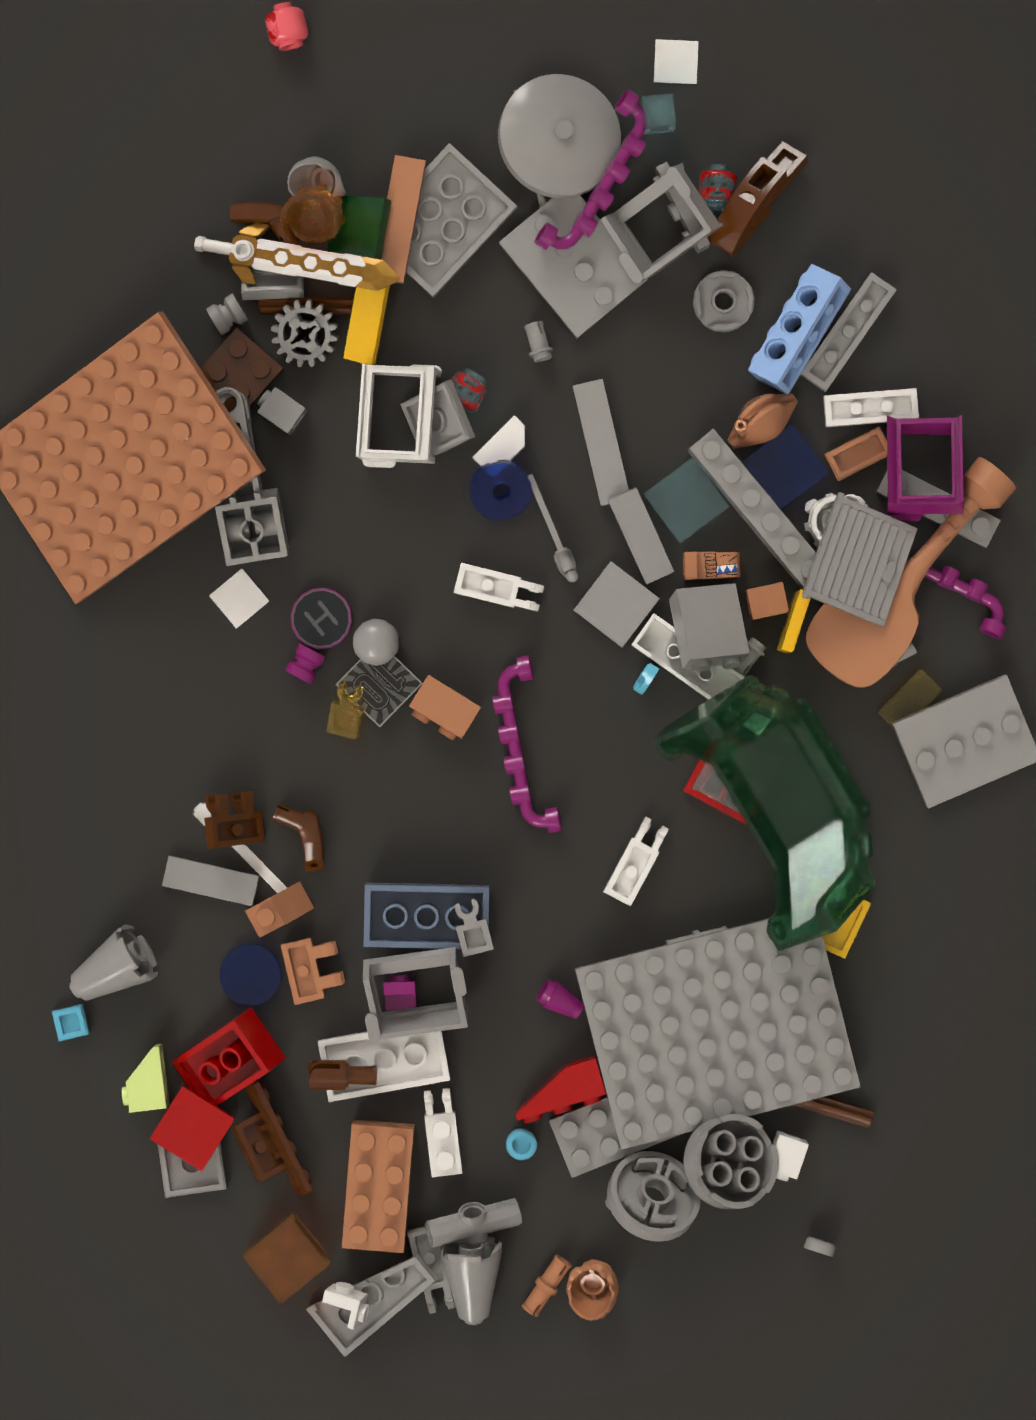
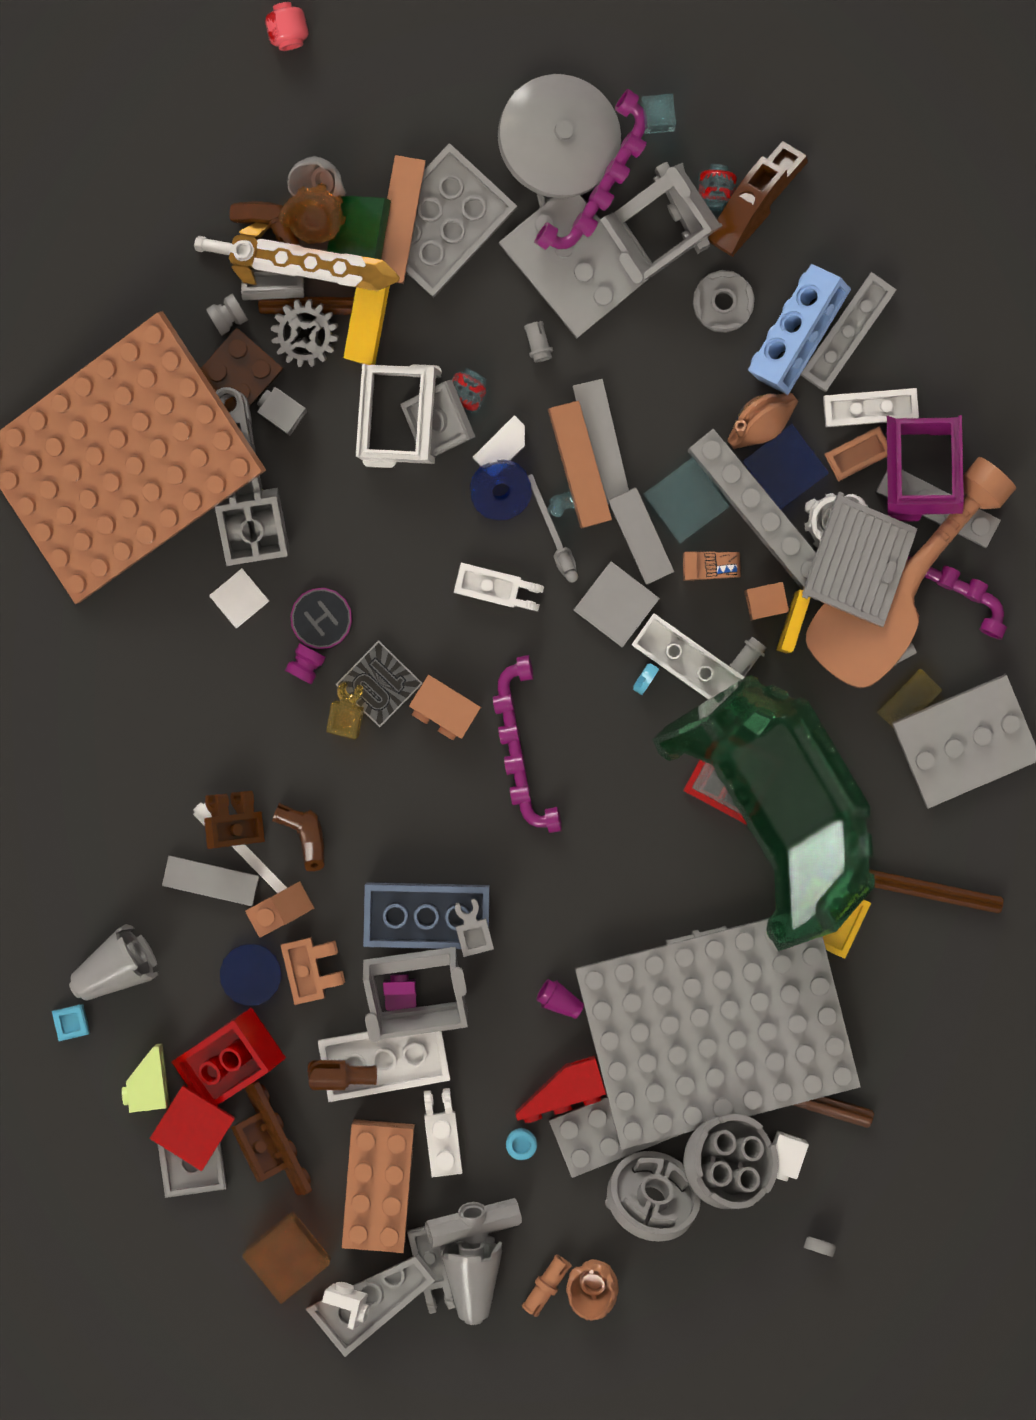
(376, 642): light grey hair -> none
(559, 503): none -> clear light blue arm
(579, 464): none -> nougat tile
(634, 865): white hinge -> none
(676, 61): white sticker -> none
(709, 627): light grey brick -> none
(938, 892): none -> reddish brown axle

